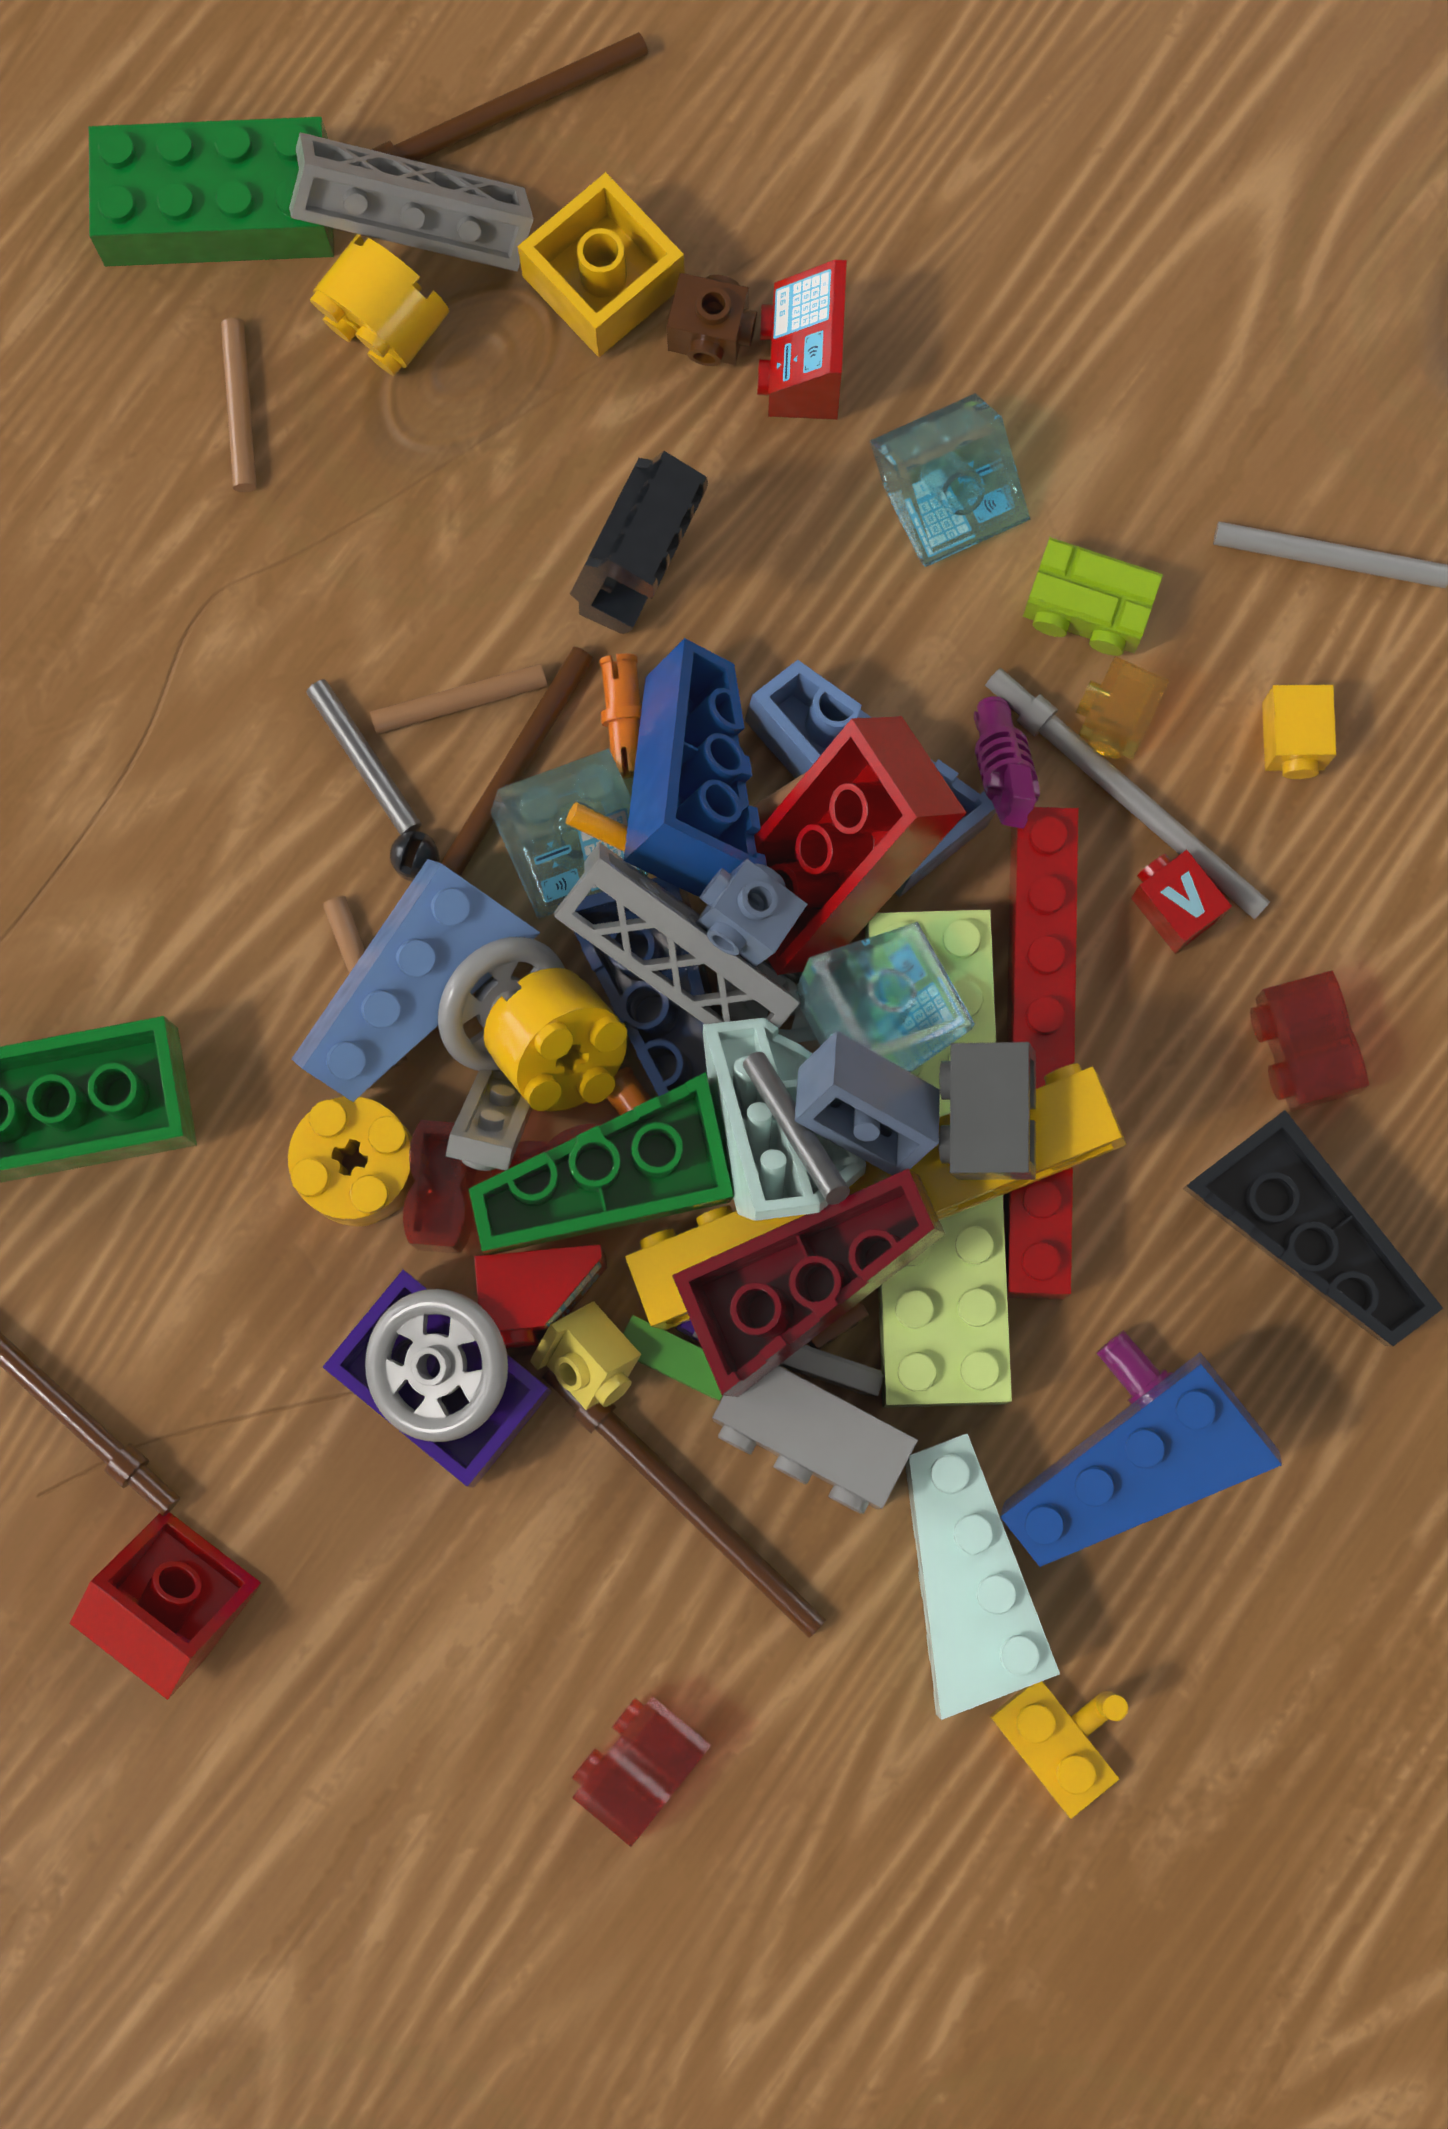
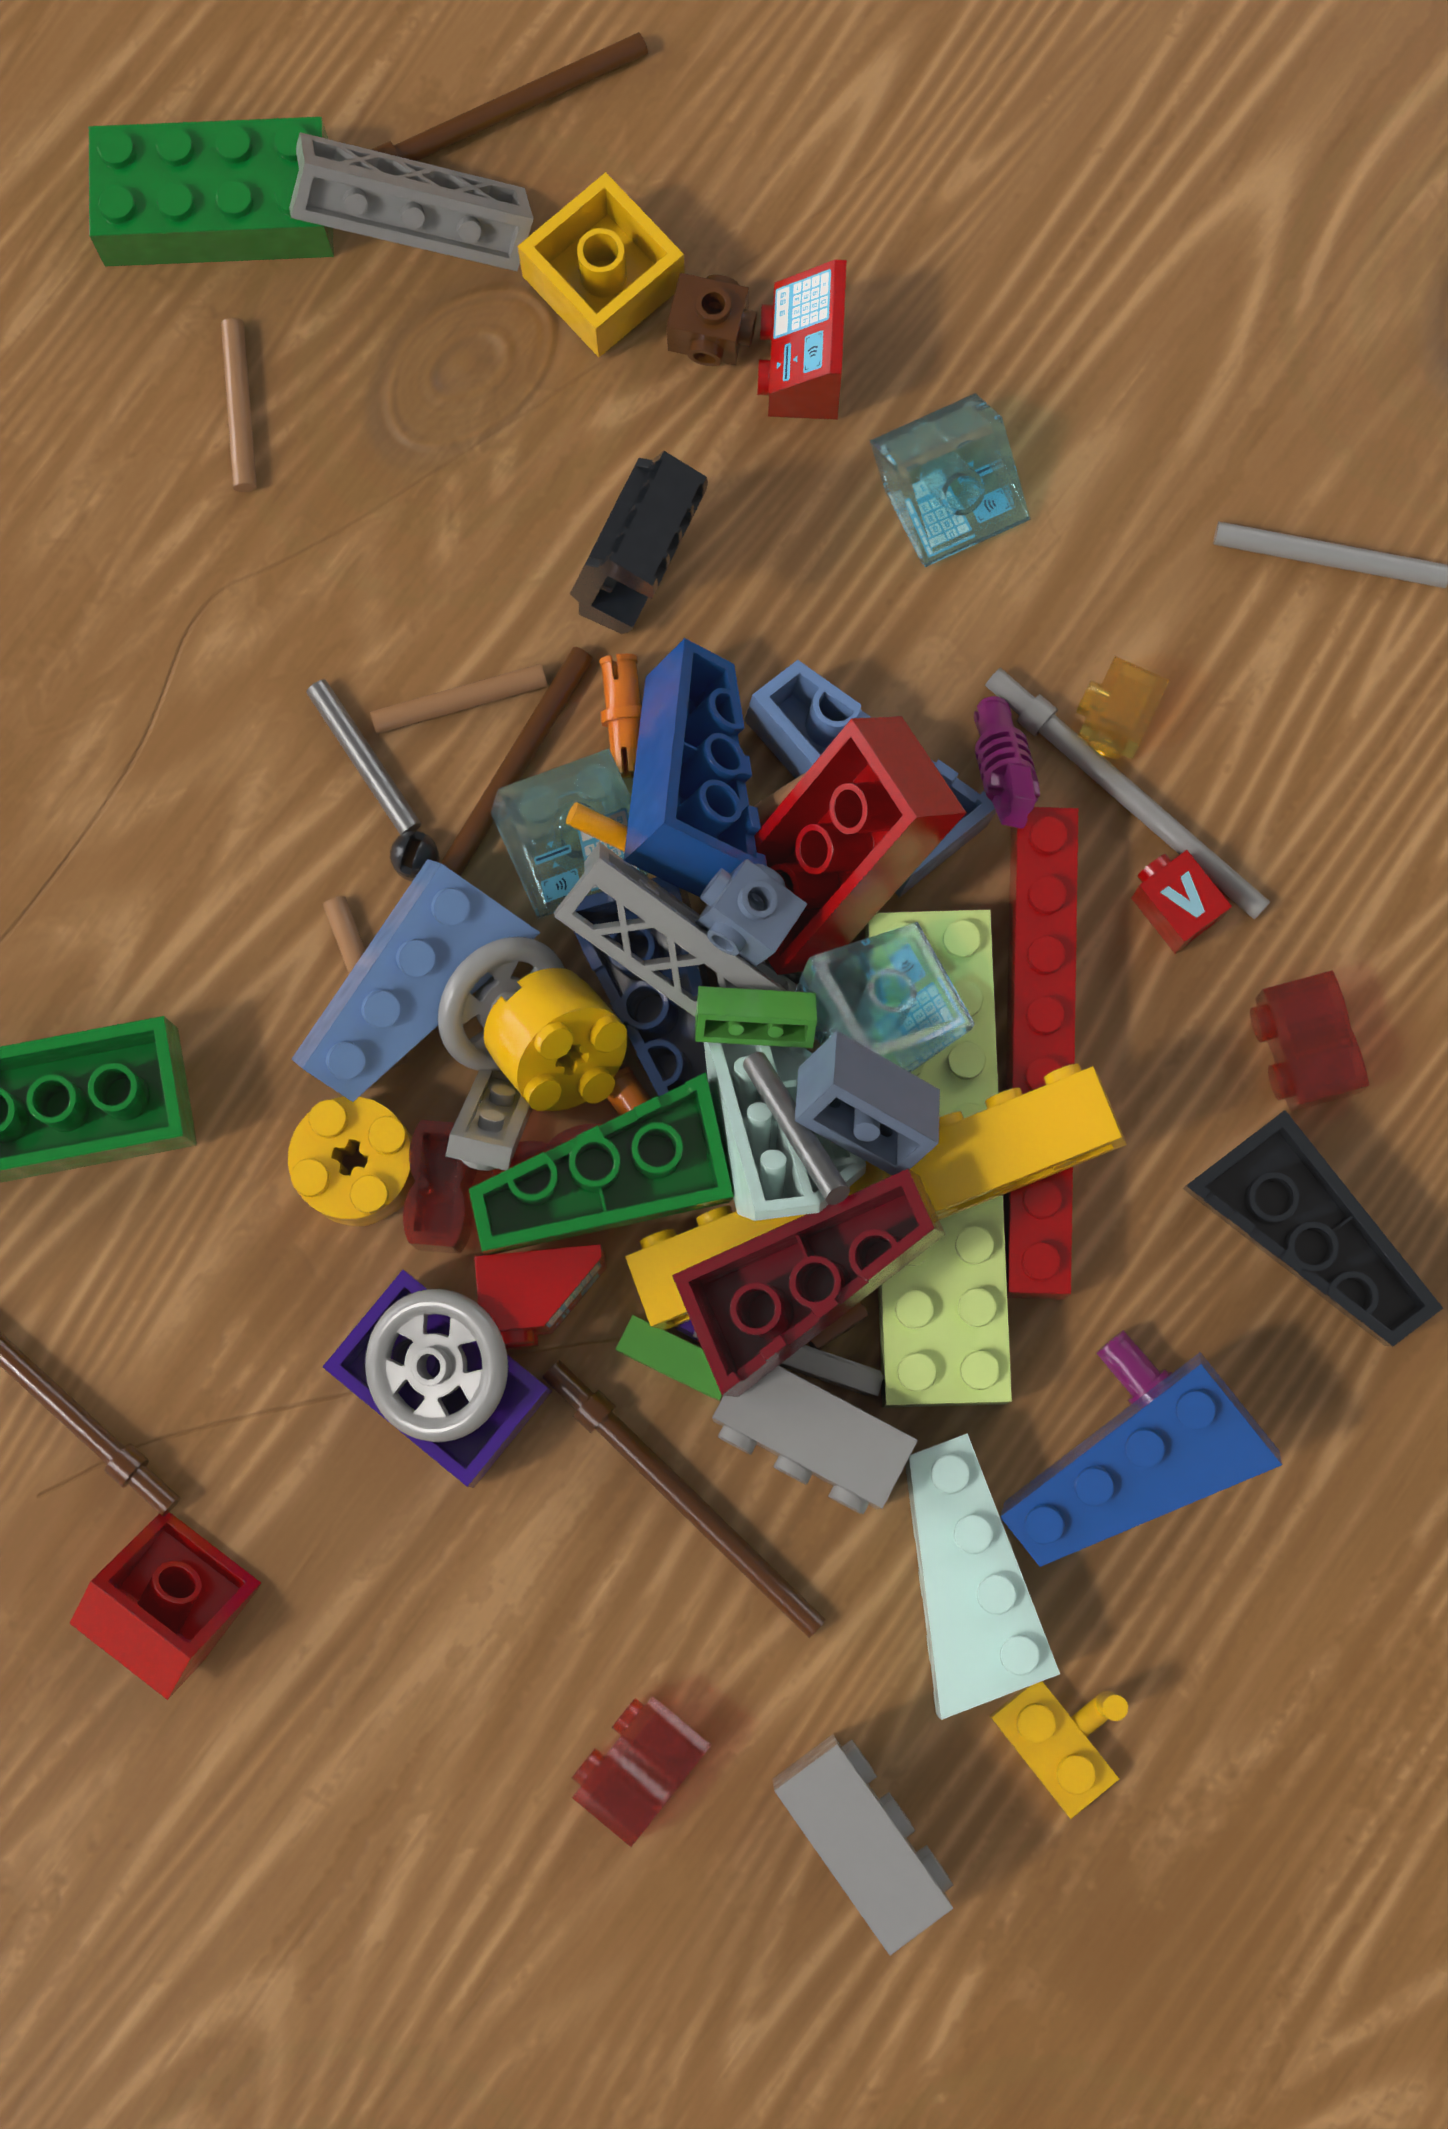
(379, 302): yellow brick -> none
(588, 1356): light yellow brick -> none
(755, 1017): none -> bright green piece
(865, 1842): none -> light grey brick
(989, 1111): dark grey piece -> none
(1092, 597): lime brick -> none
(1299, 729): yellow brick -> none

